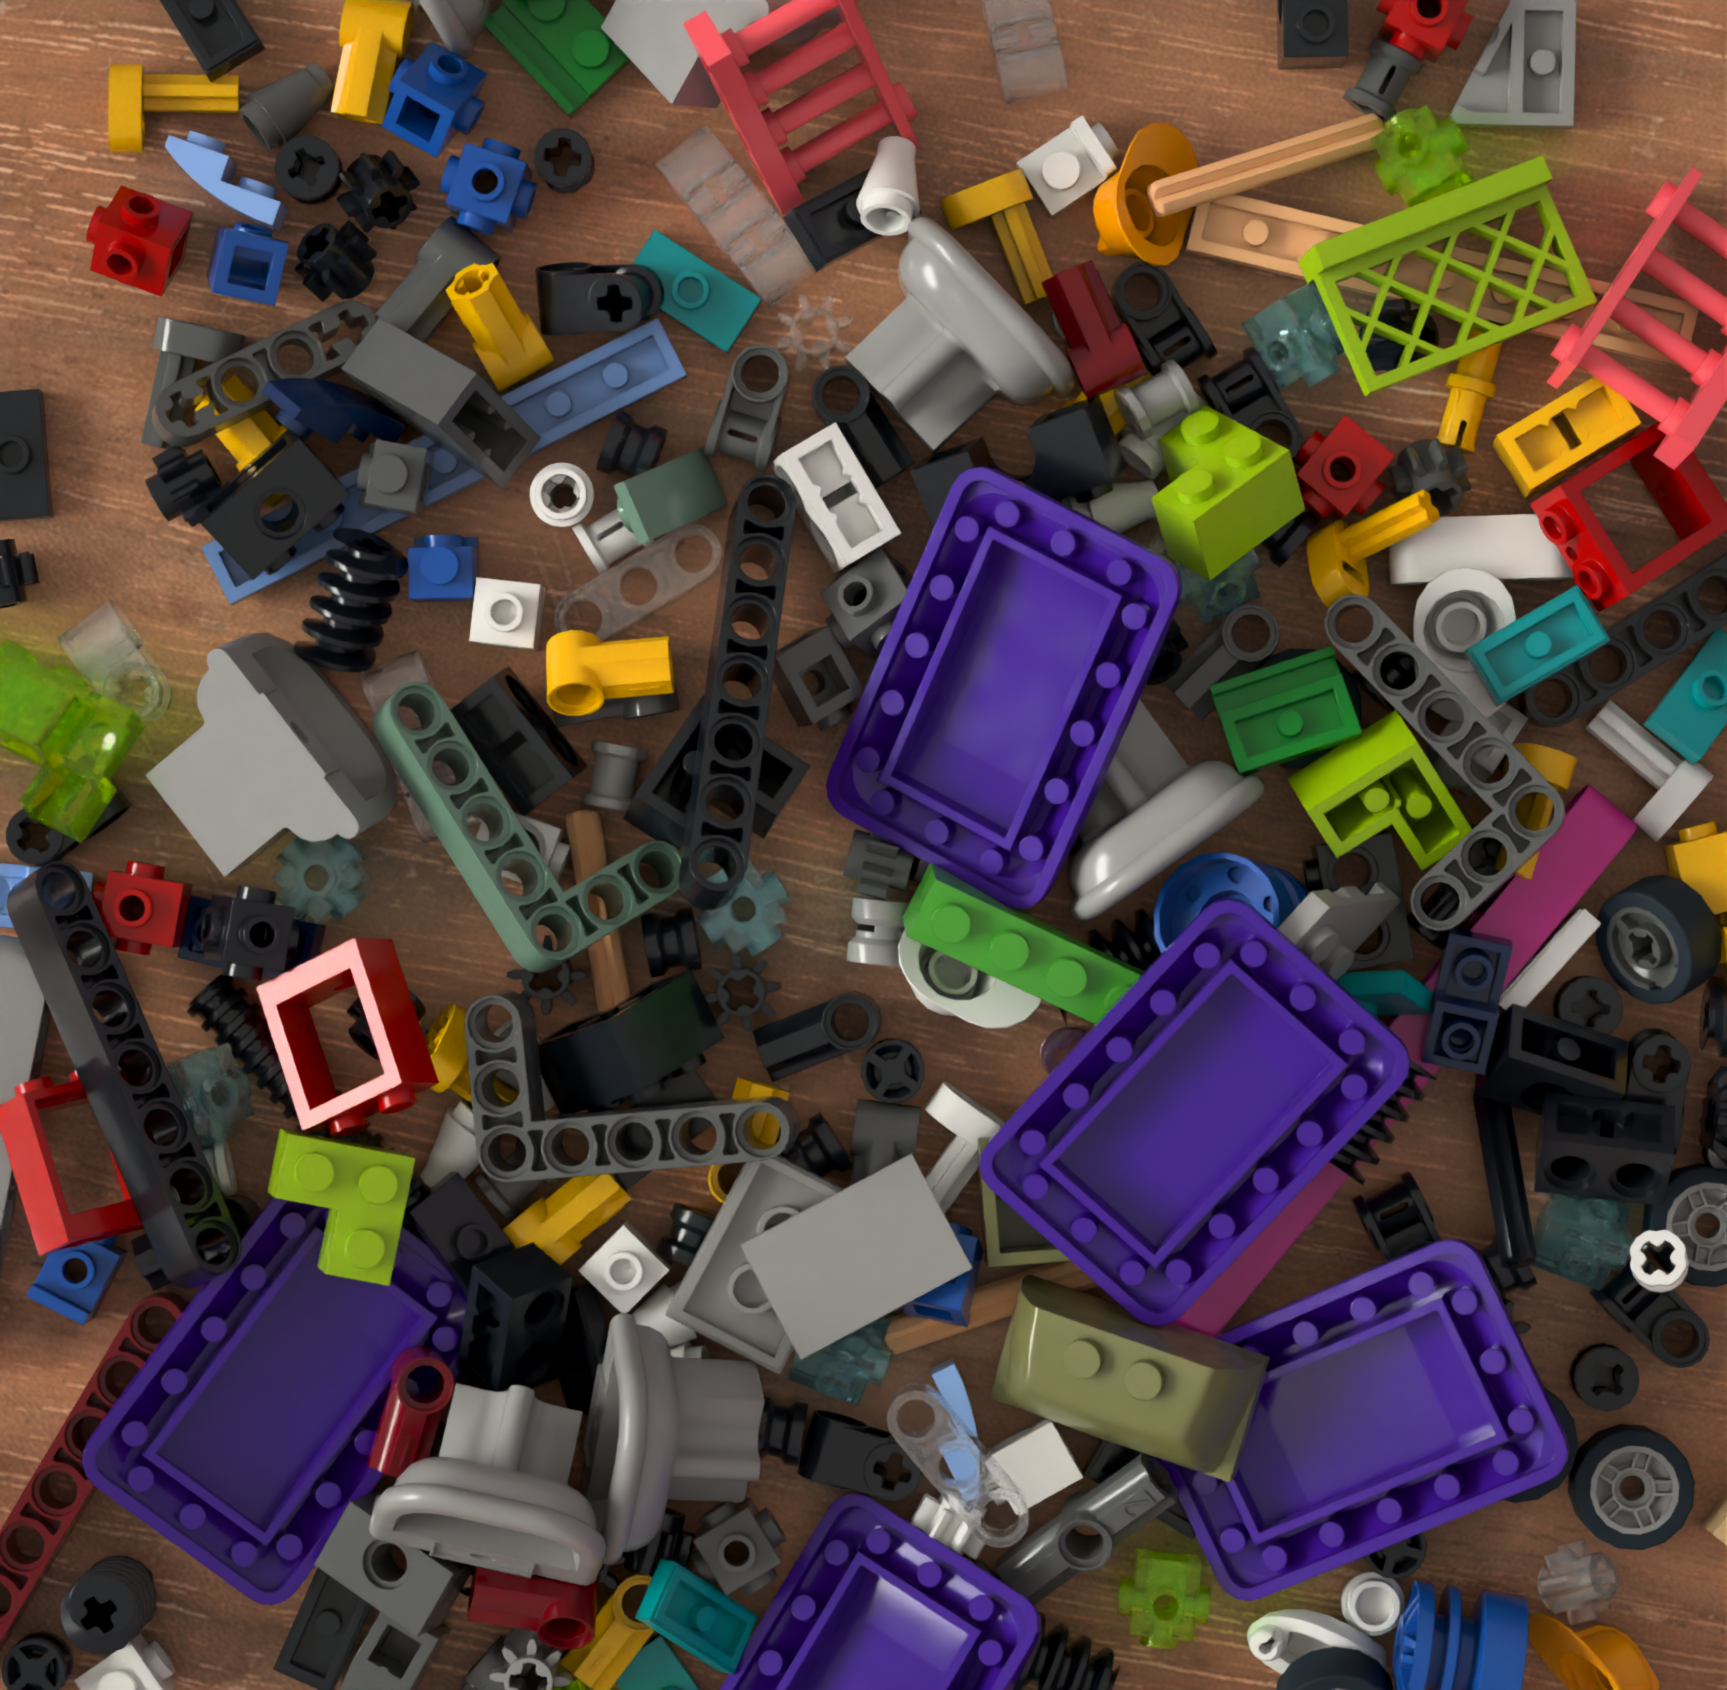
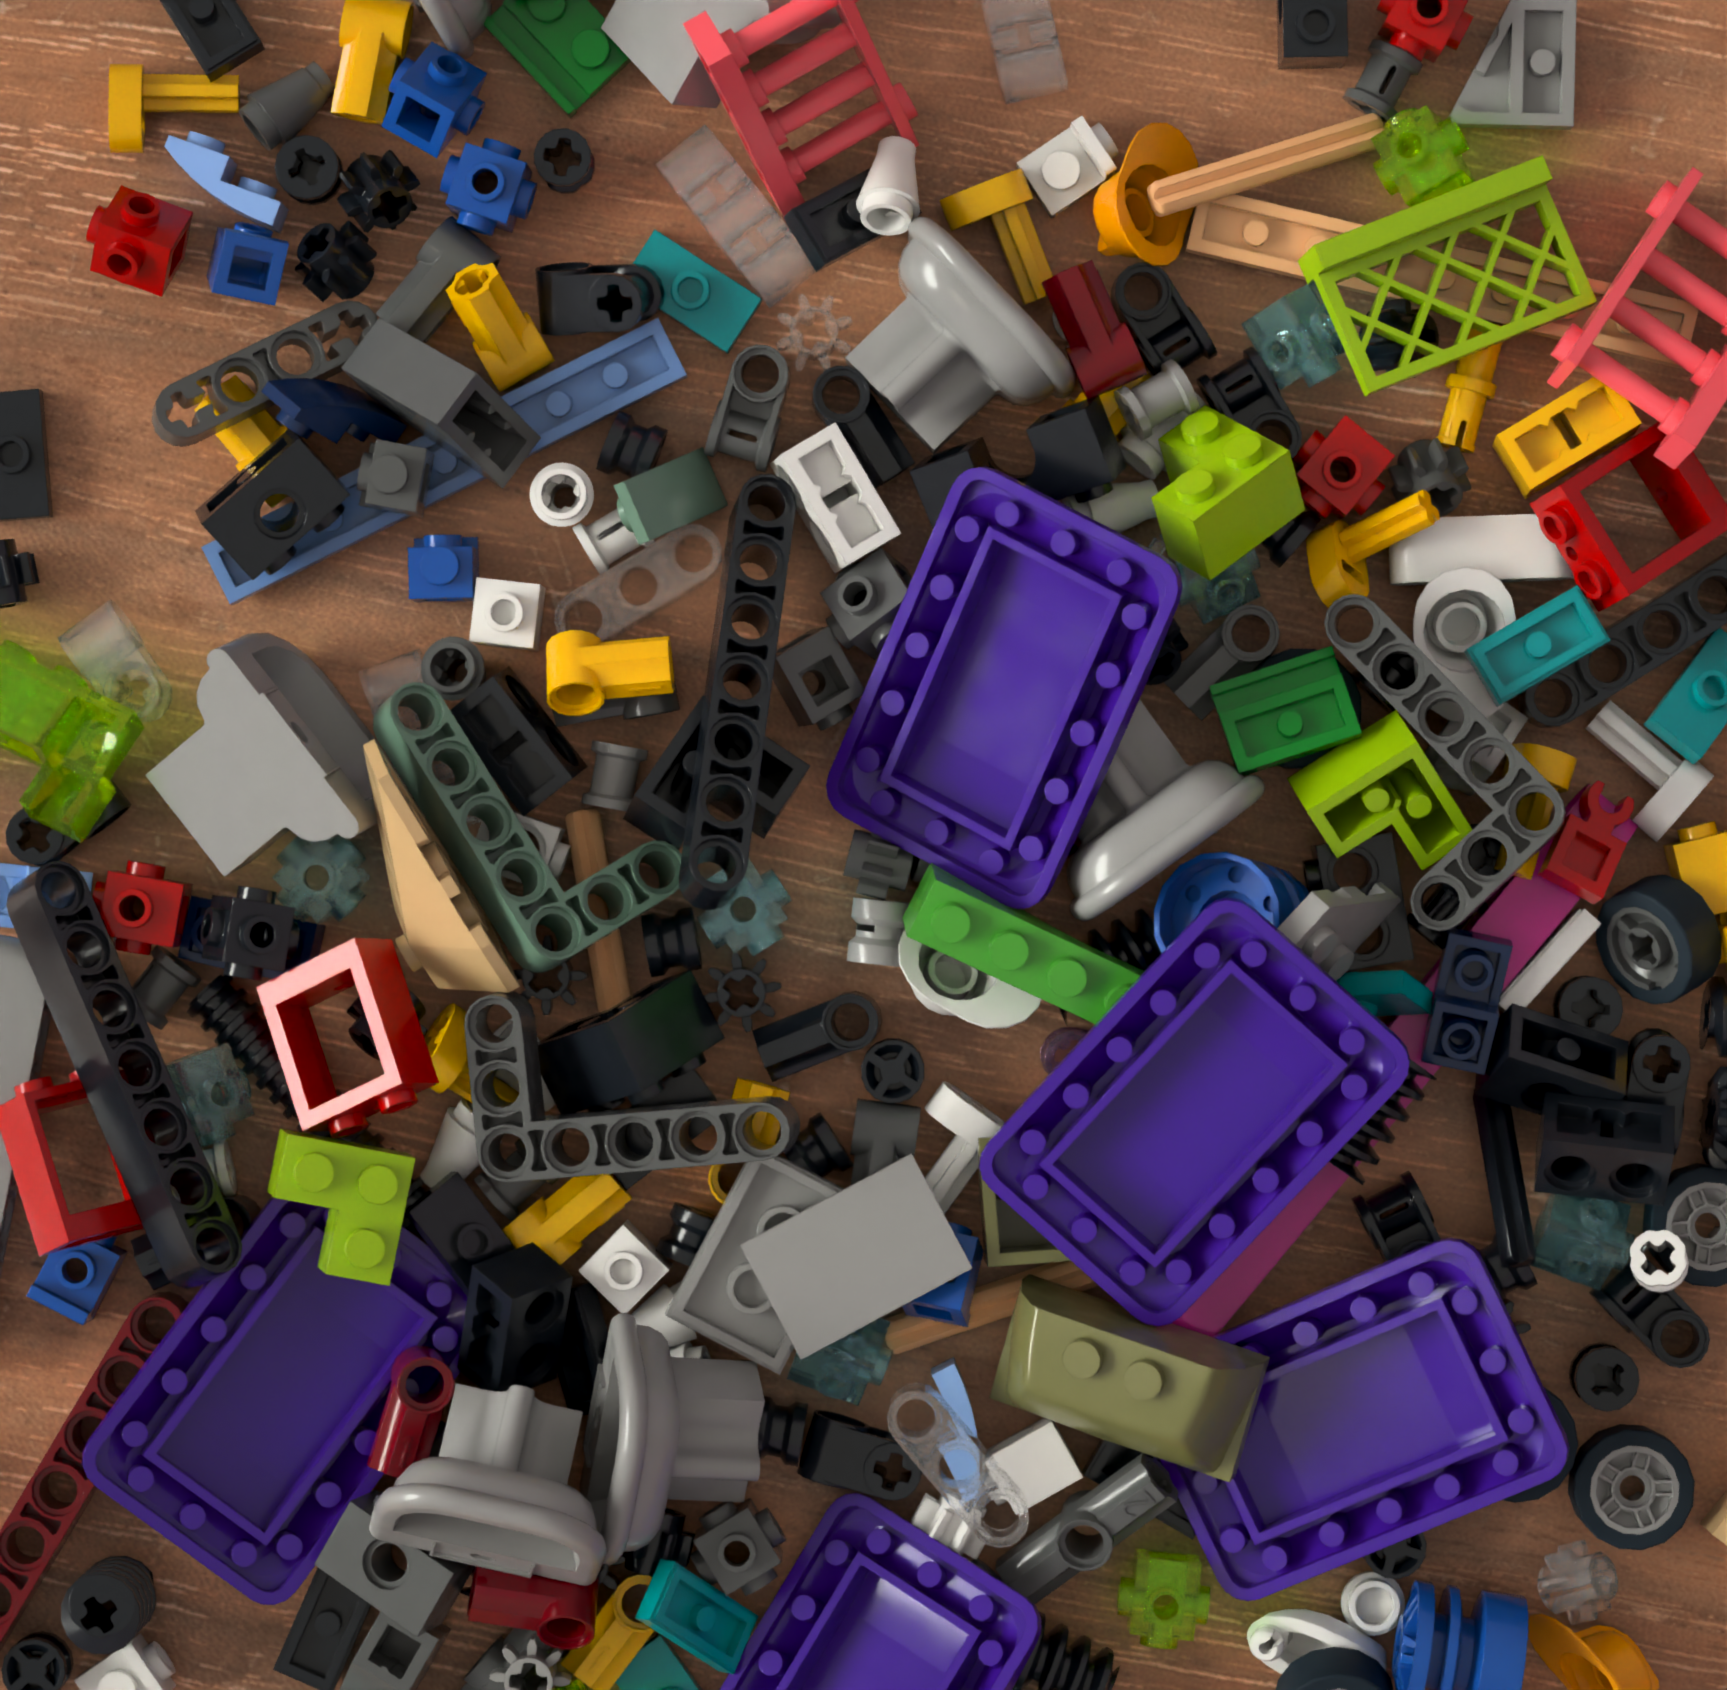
(163, 985): none -> dark grey bush
(180, 349): dark grey piece -> none
(182, 483): black gear -> none
(356, 604): black piece -> none
(431, 899): none -> tan wedge
(442, 661): none -> dark grey cone
(1584, 850): none -> red plate

